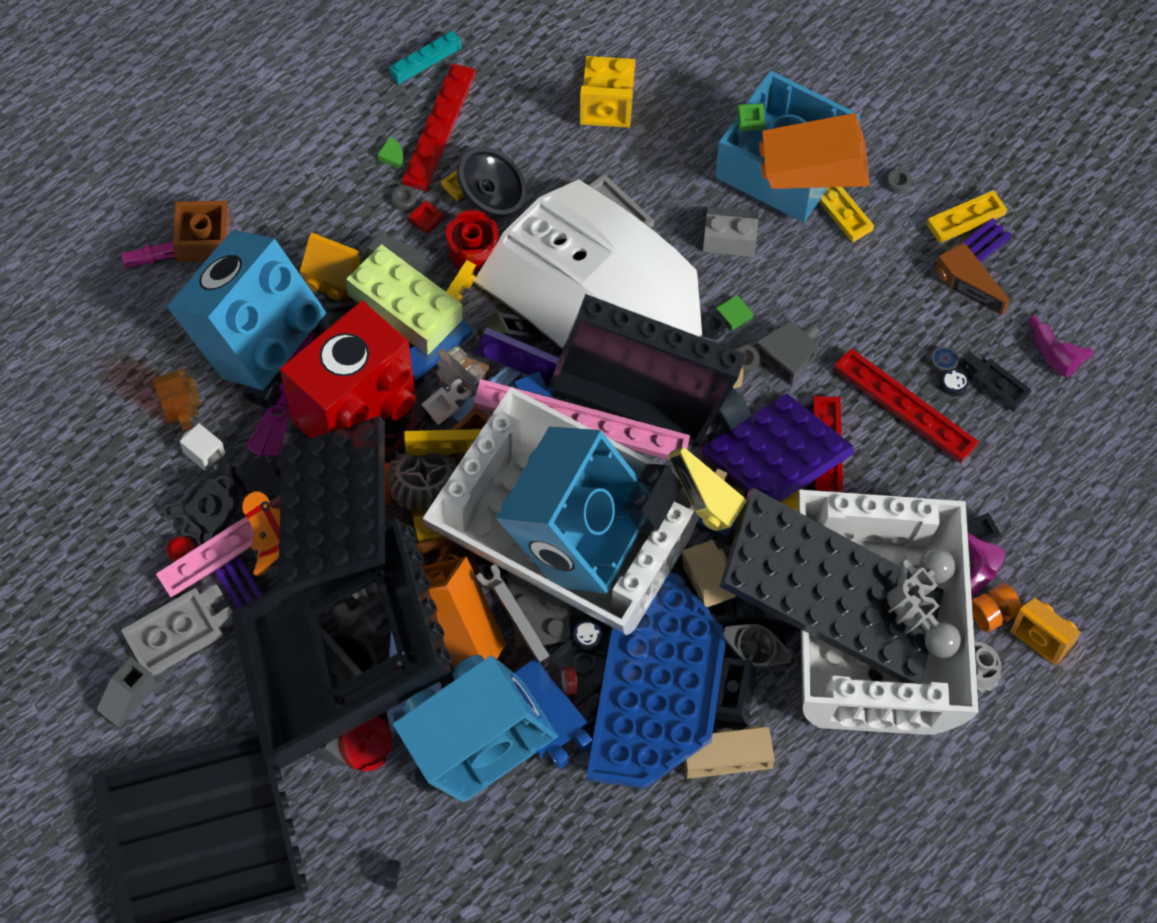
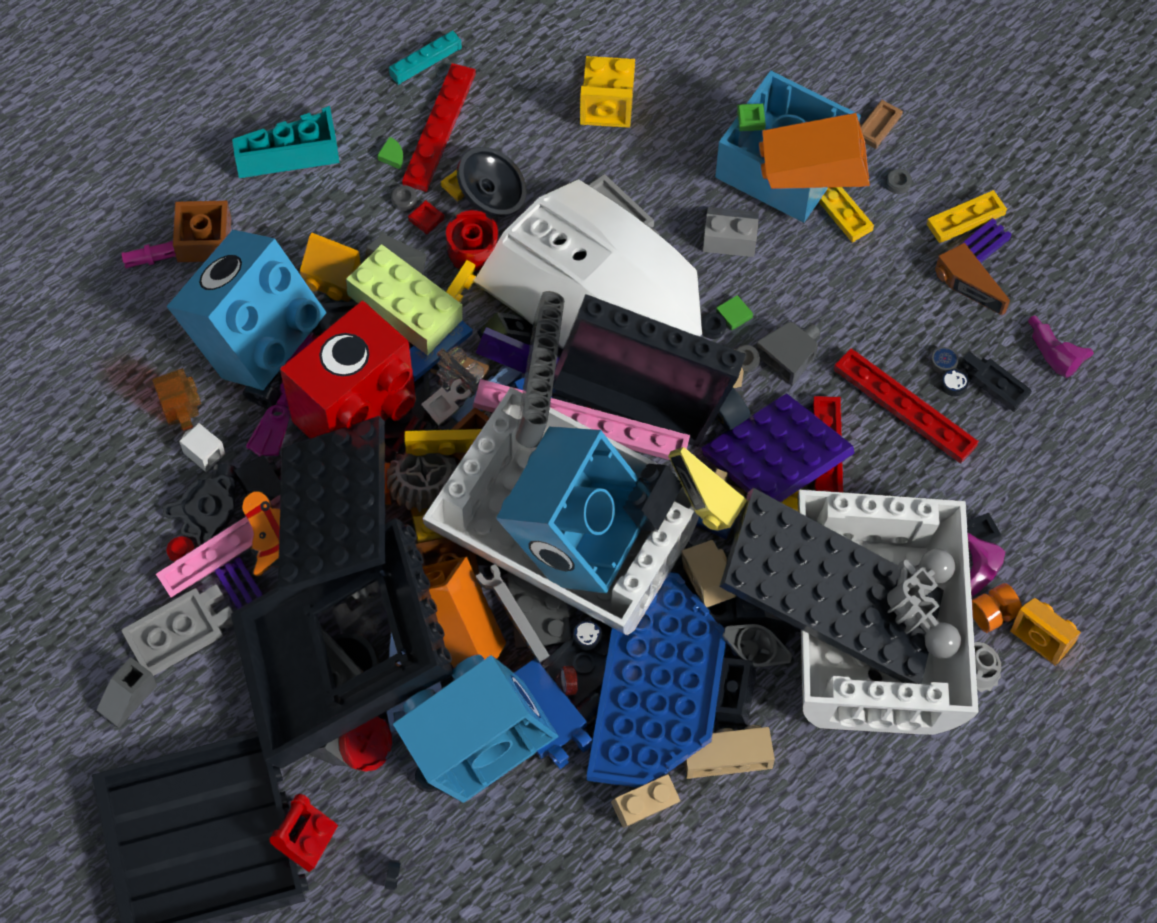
(288, 146): none -> teal wedge
(311, 838): none -> red plate
(540, 370): none -> dark grey beam
(645, 801): none -> tan brick
(880, 123): none -> medium nougat tile

